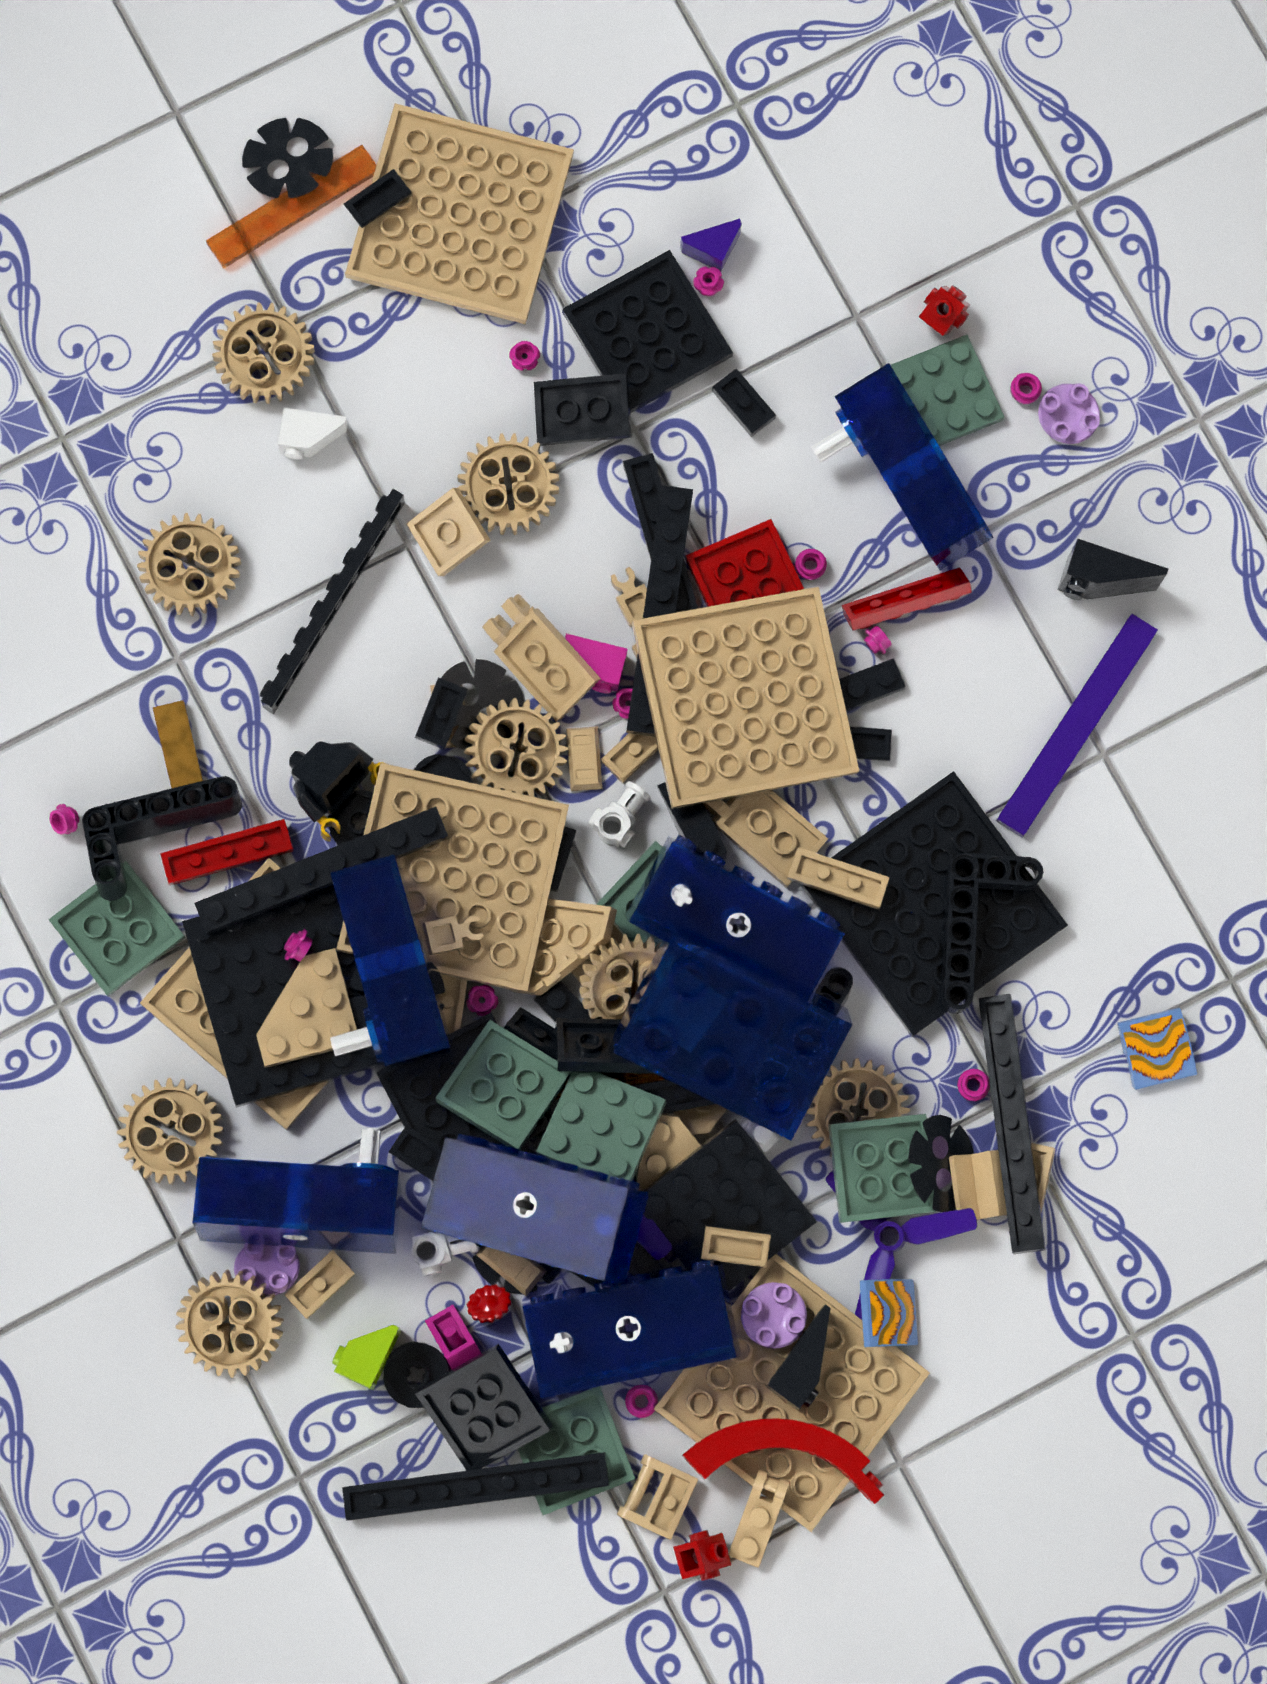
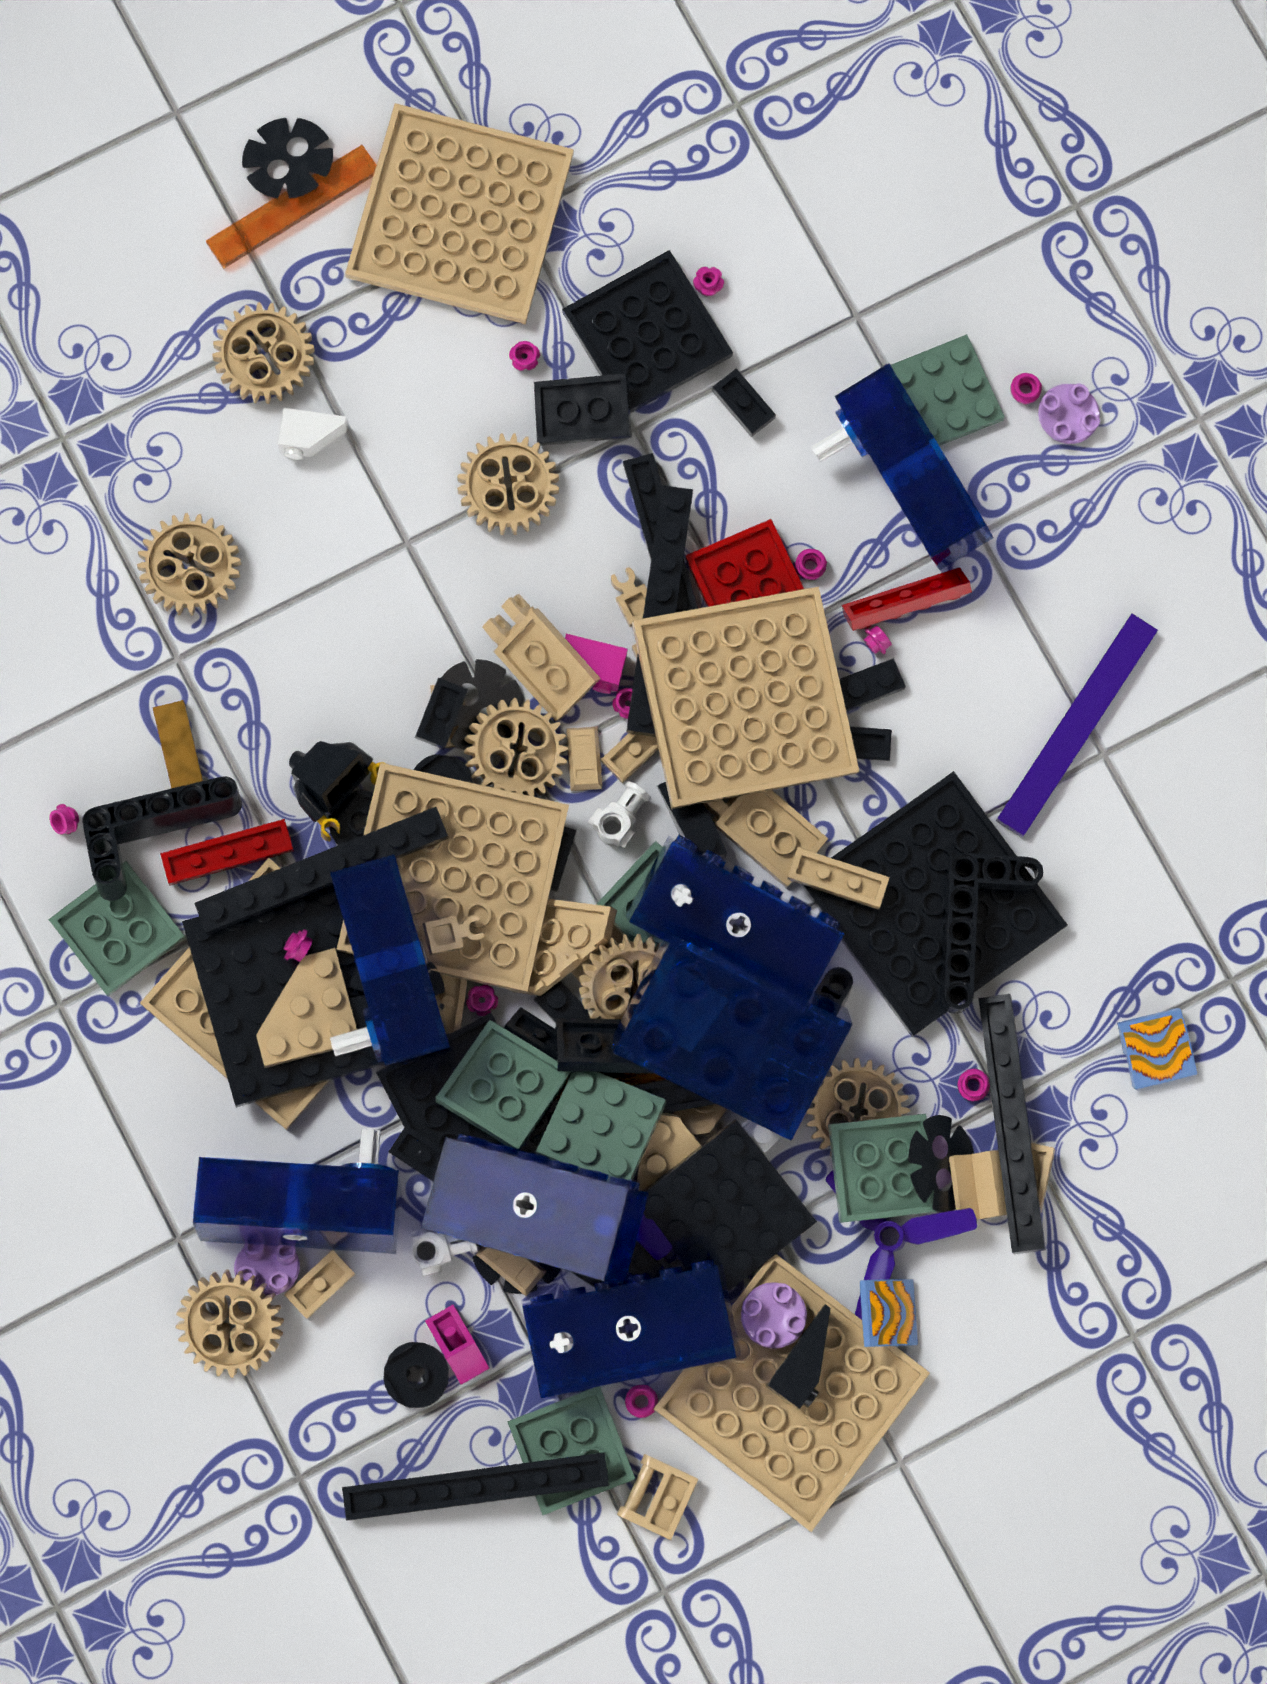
(185, 1105): tan gear -> none
(325, 611): black plate -> none
(366, 1356): lime slope -> none
(377, 198): black tile -> none
(448, 532): tan plate -> none
(484, 1409): black plate -> none
(488, 1303): red piece -> none
(702, 1555): red brick -> none
(712, 244): dark purple slope -> none
(735, 1246): tan tile -> none
(758, 1519): tan plate -> none
(759, 1434): red arch -> none
(935, 314): red brick -> none
(1102, 572): black slope -> none

